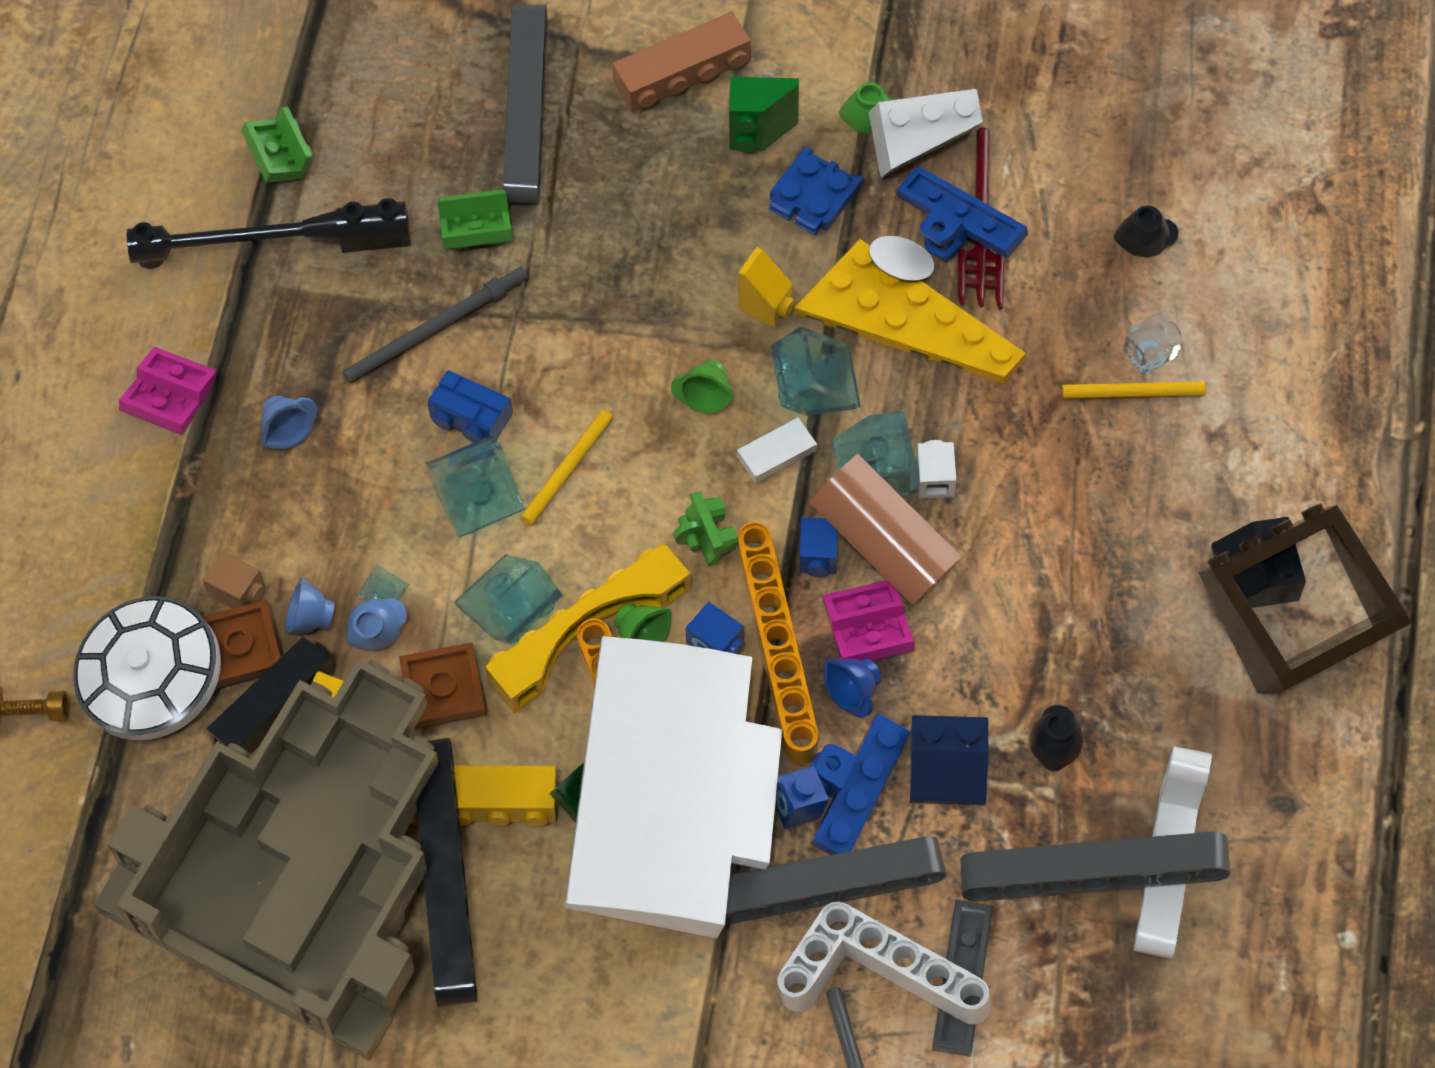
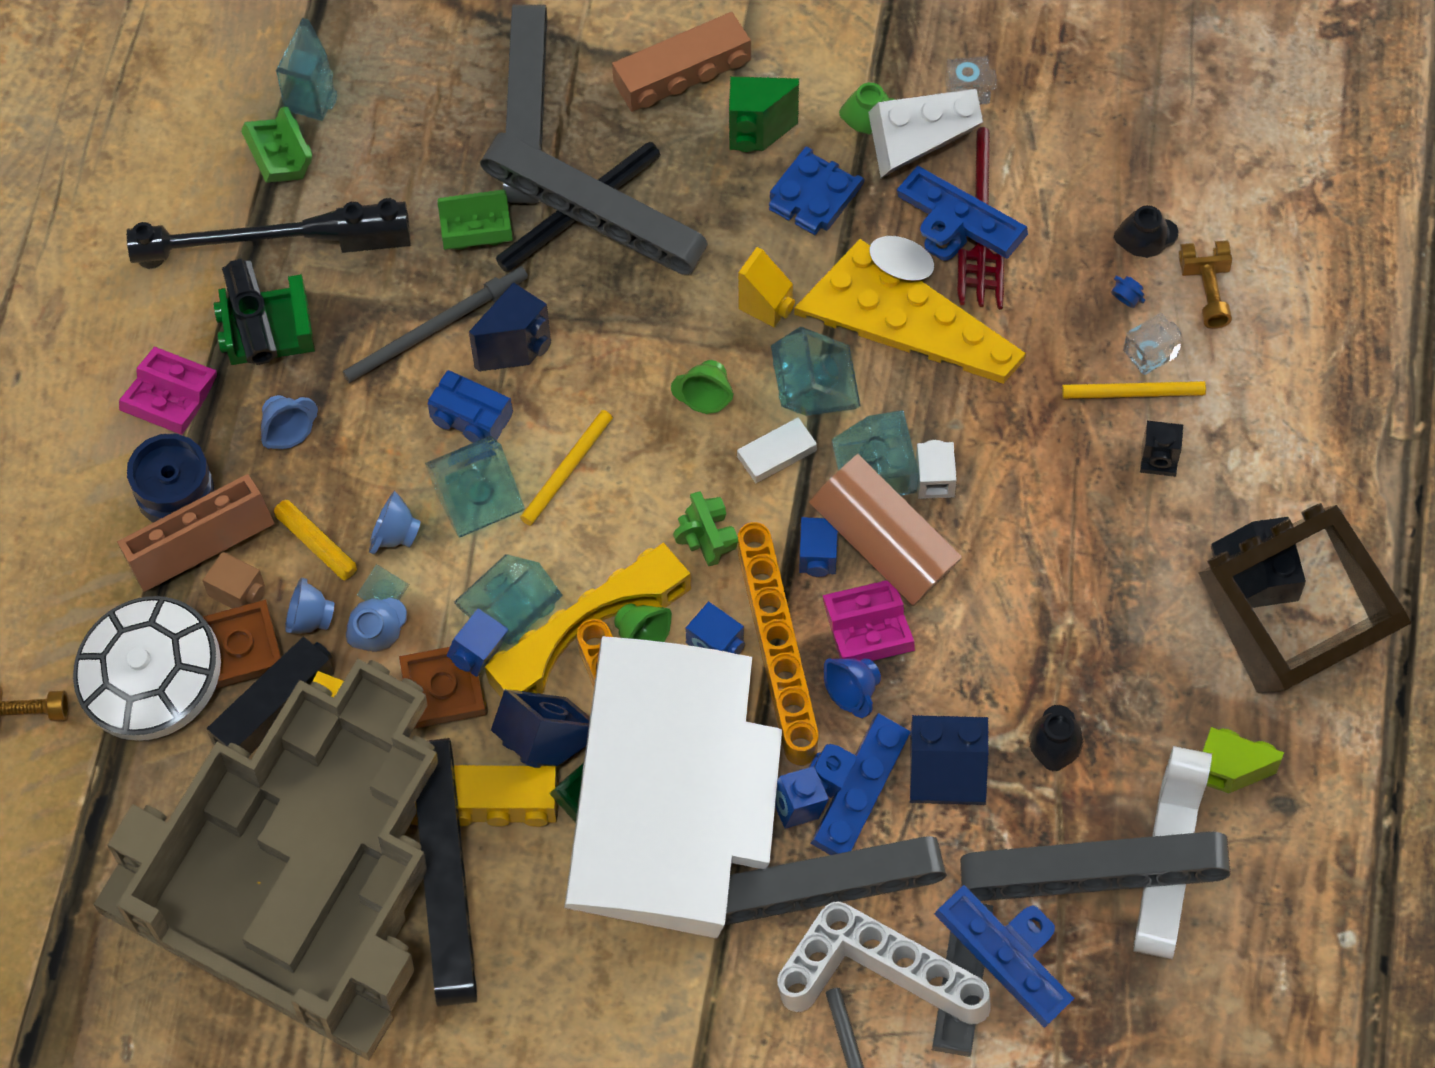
(168, 475): none -> dark blue wheel
(196, 532): none -> nougat brick
(253, 327): none -> black piece
(287, 317): none -> green panel
(306, 75): none -> clear light blue slope
(315, 539): none -> yellow axle
(394, 525): none -> medium blue piece
(477, 642): none -> blue brick
(511, 331): none -> dark blue slope
(540, 727): none -> dark blue slope
(558, 221): none -> black axle
(594, 203): none -> dark grey beam
(971, 74): none -> clear brick
(1008, 951): none -> blue plate
(1128, 291): none -> blue plate
(1161, 448): none -> black brick
(1215, 313): none -> pearl gold bar
(1238, 760): none -> lime slope

